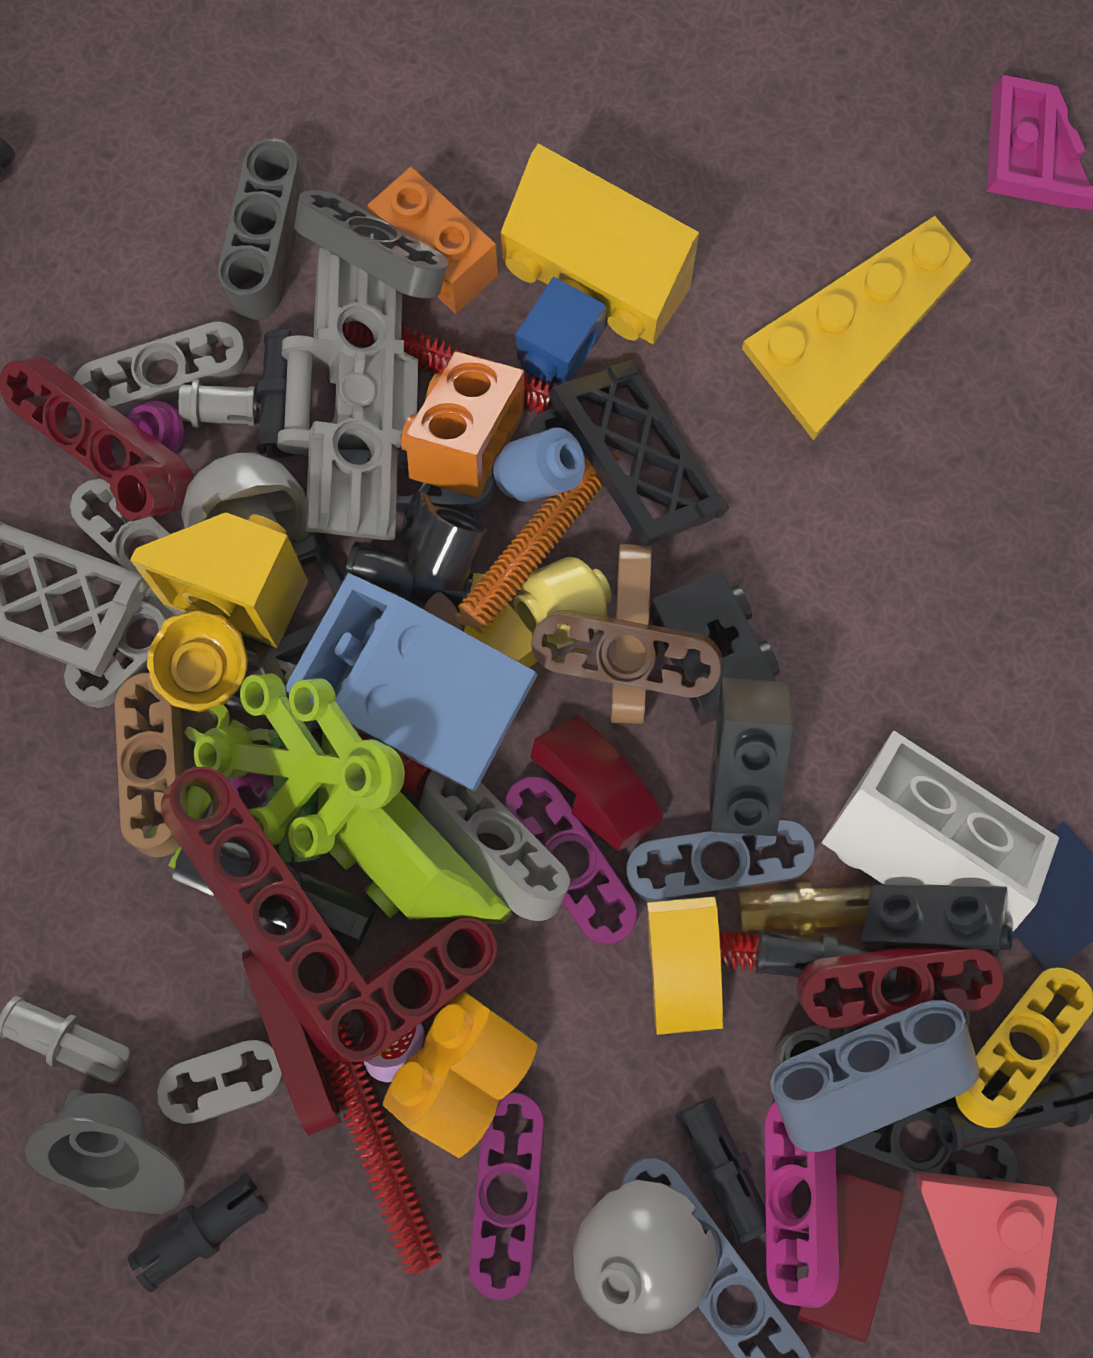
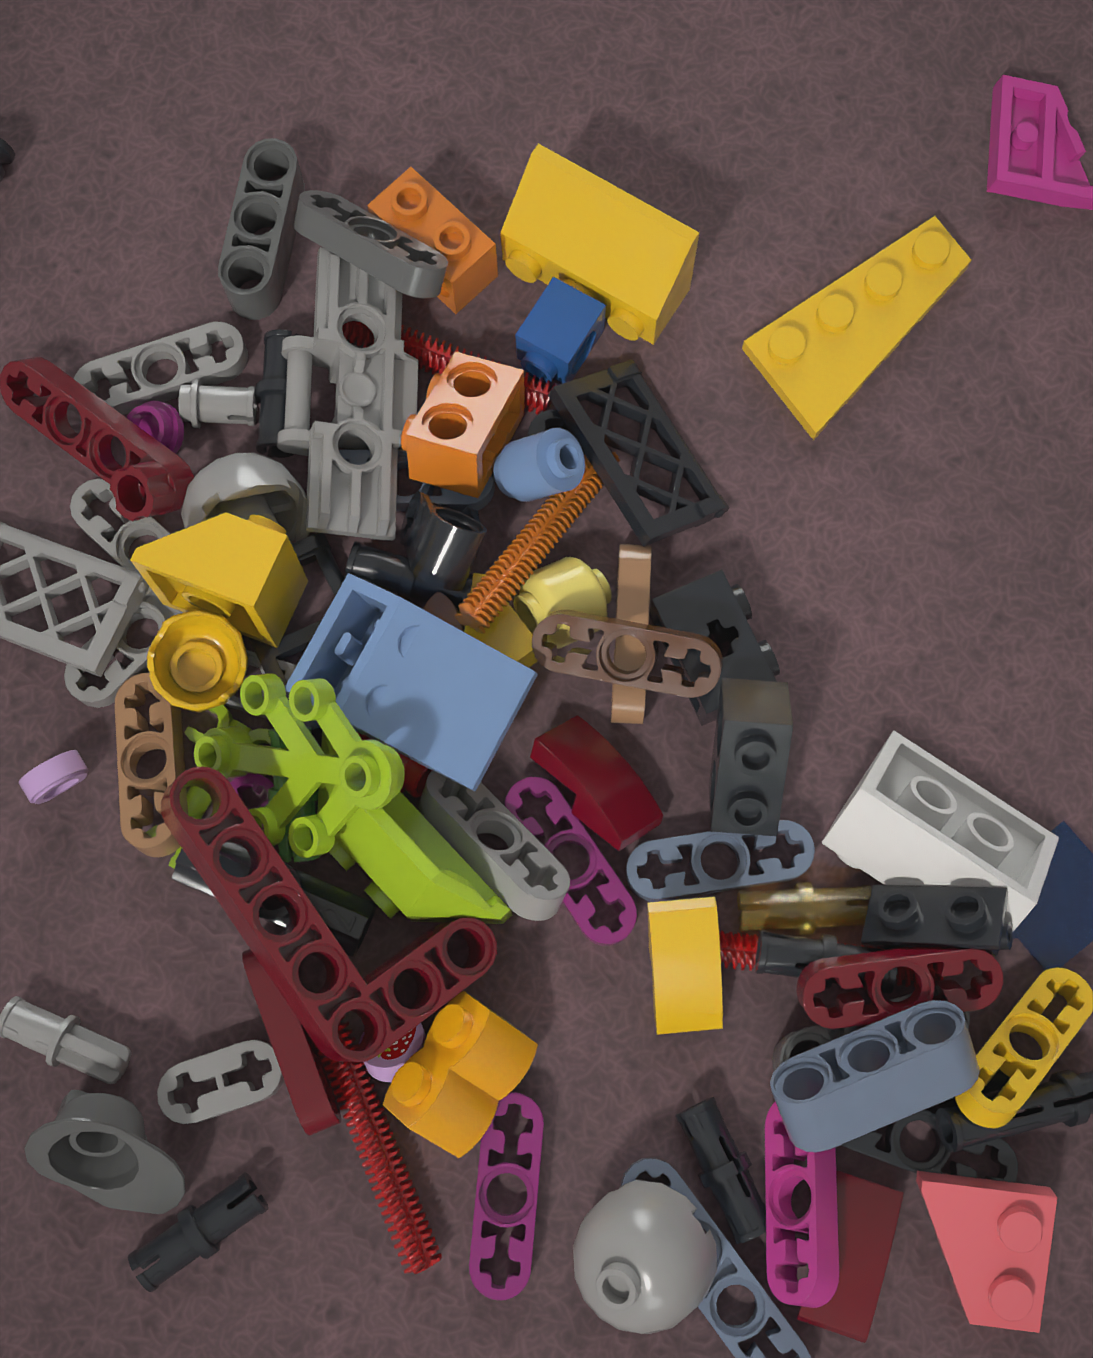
(53, 777): none -> lavender tile

